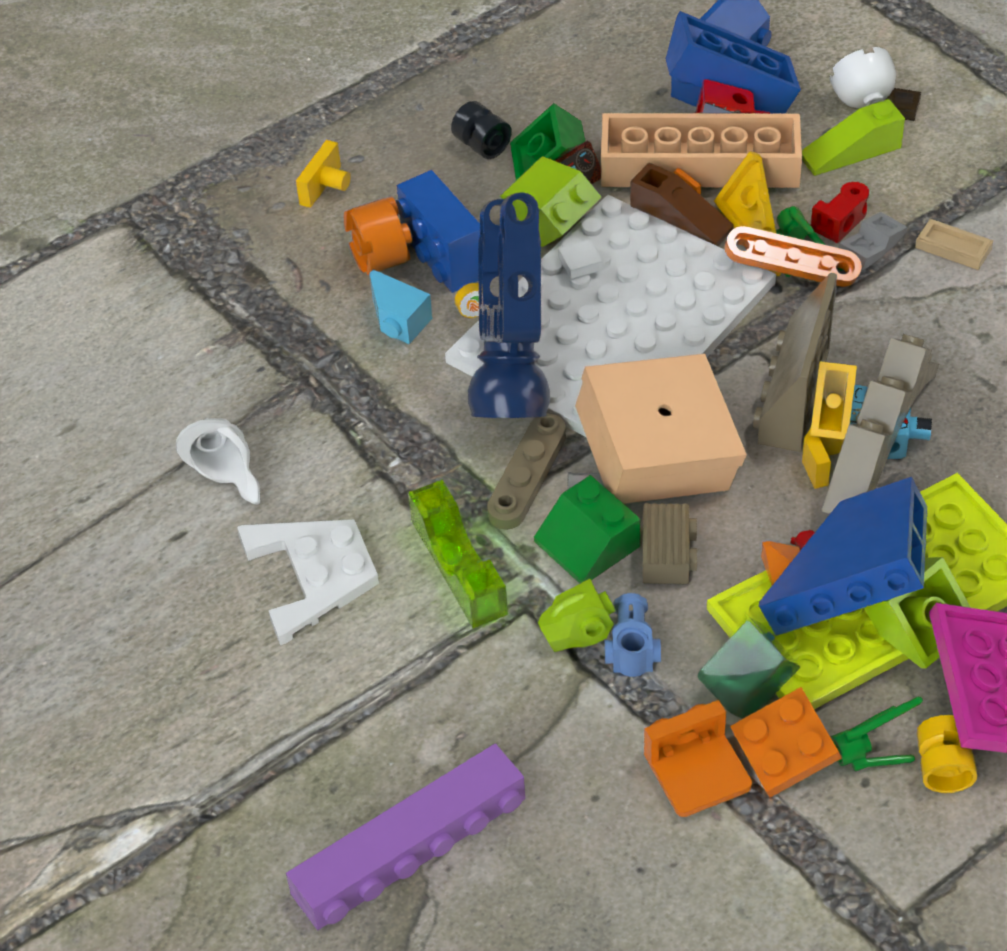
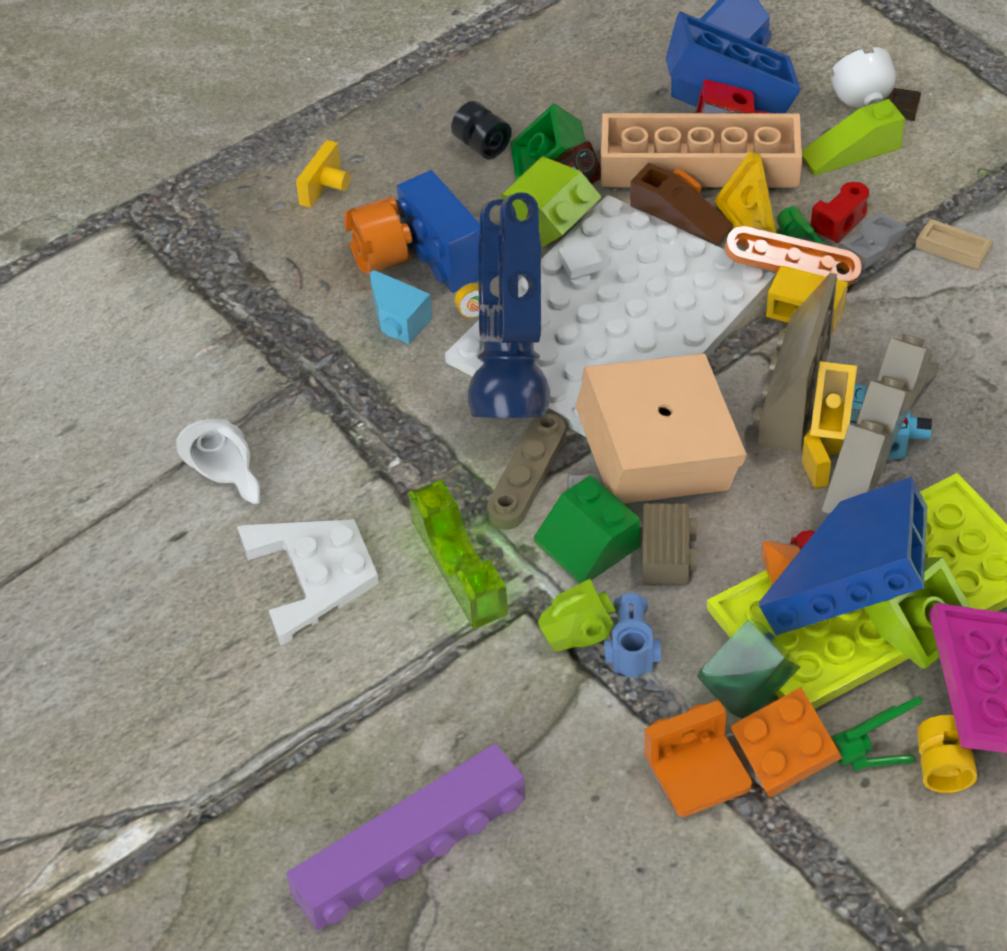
(793, 287): none -> yellow brick

